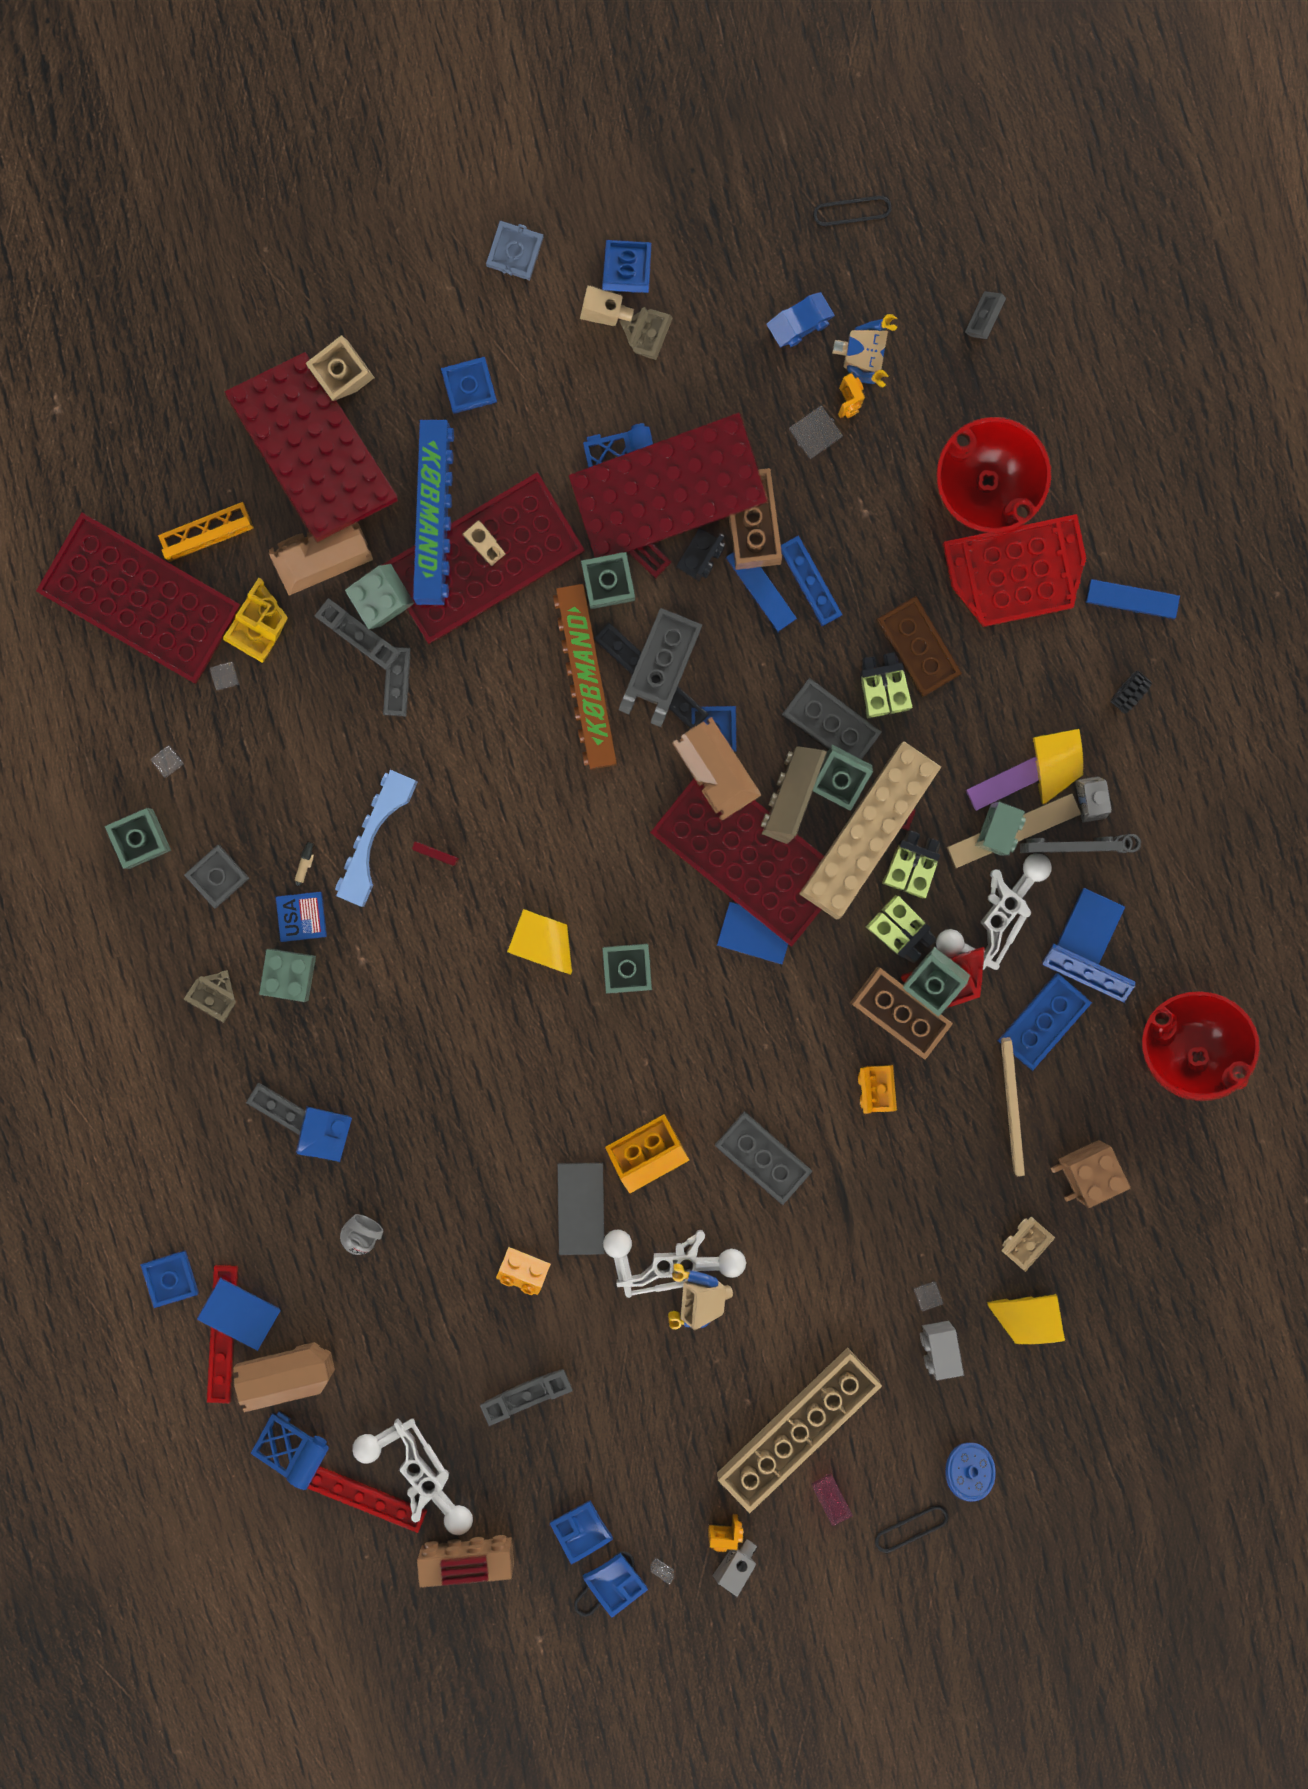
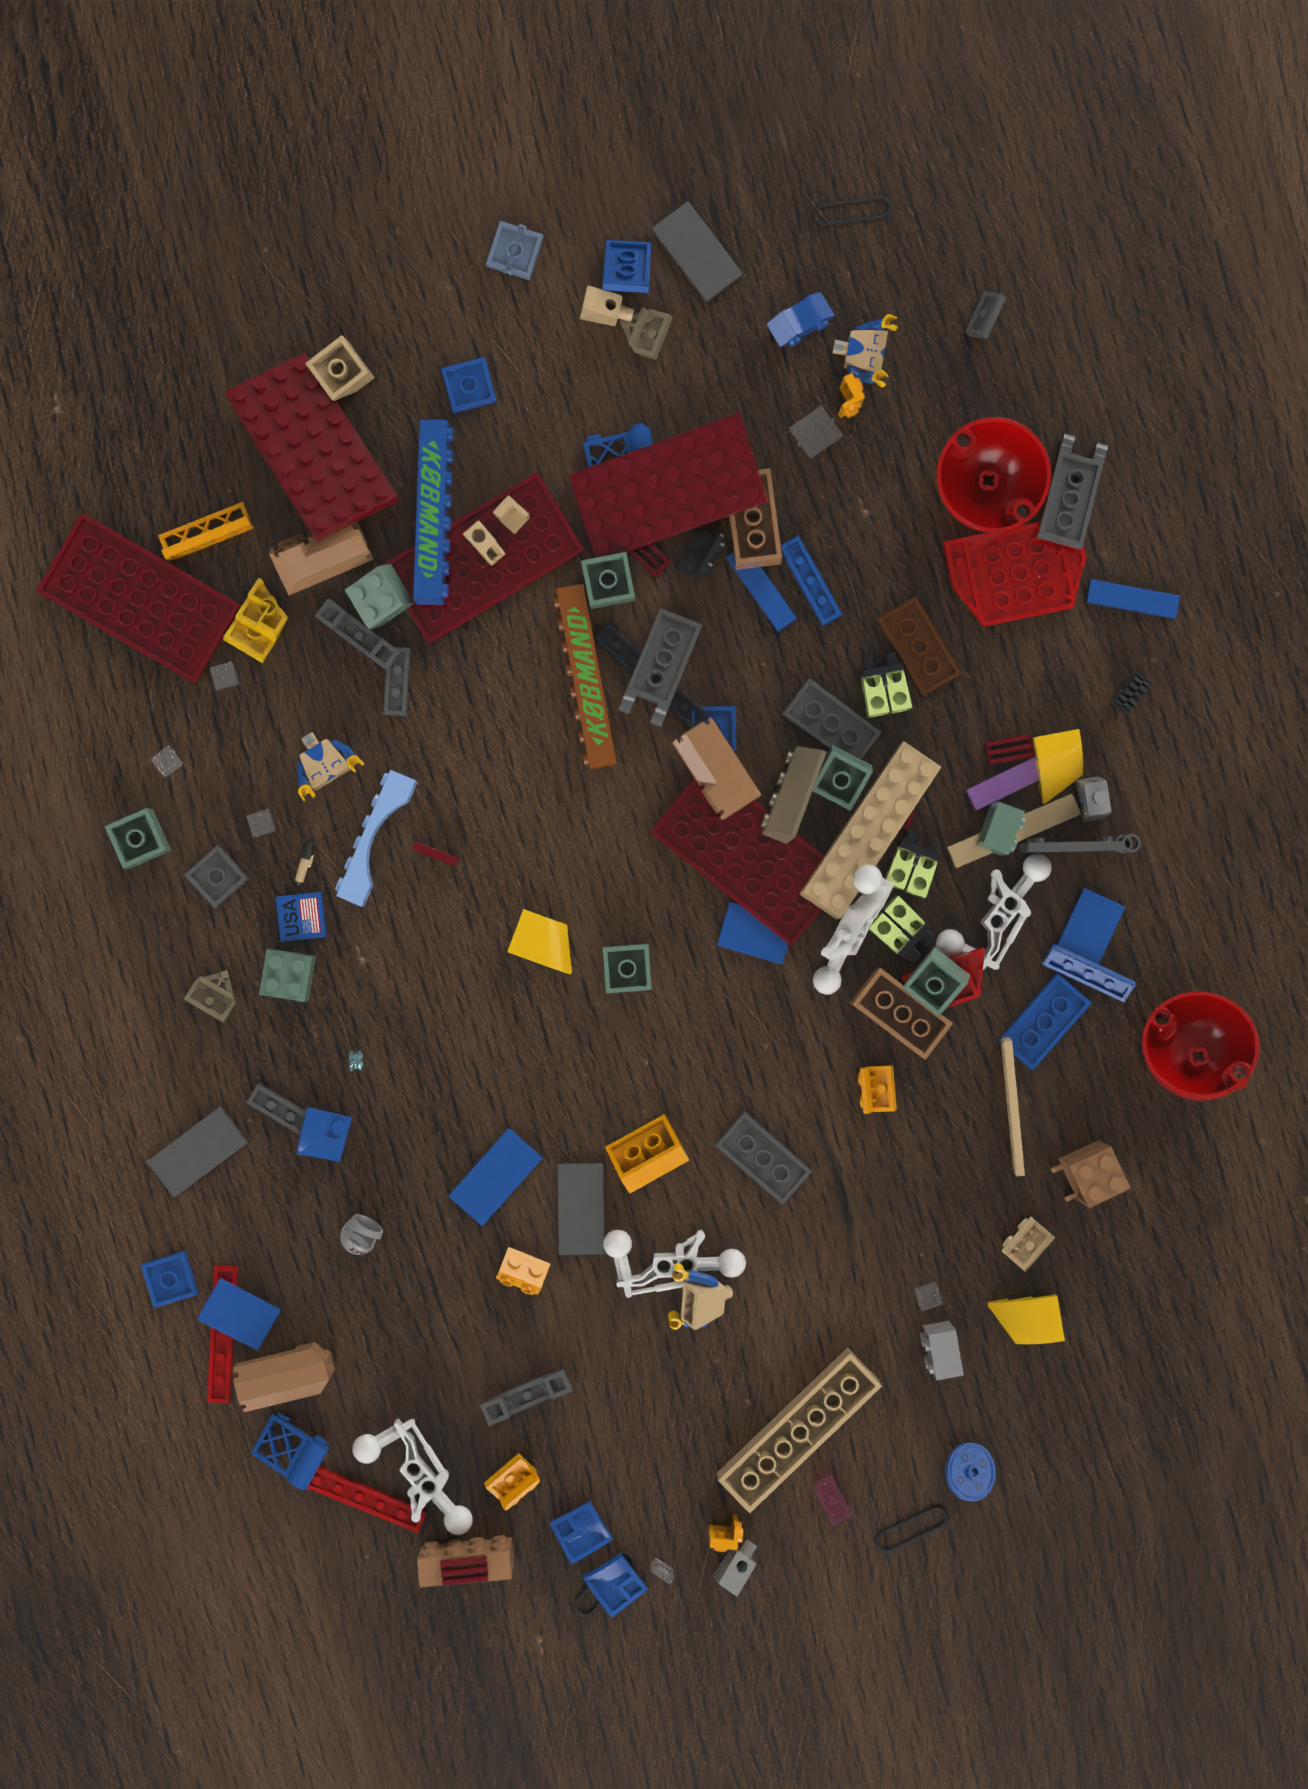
(197, 1151): none -> dark grey tile
(261, 823): none -> clear tile
(323, 763): none -> torso
(356, 1060): none -> clear light blue bush
(495, 1176): none -> blue tile
(511, 514): none -> tan panel
(513, 1481): none -> light orange bracket
(697, 251): none -> dark grey tile
(852, 926): none -> white piece
(1028, 746): none -> dark red tile
(1070, 503): none -> dark grey hinge

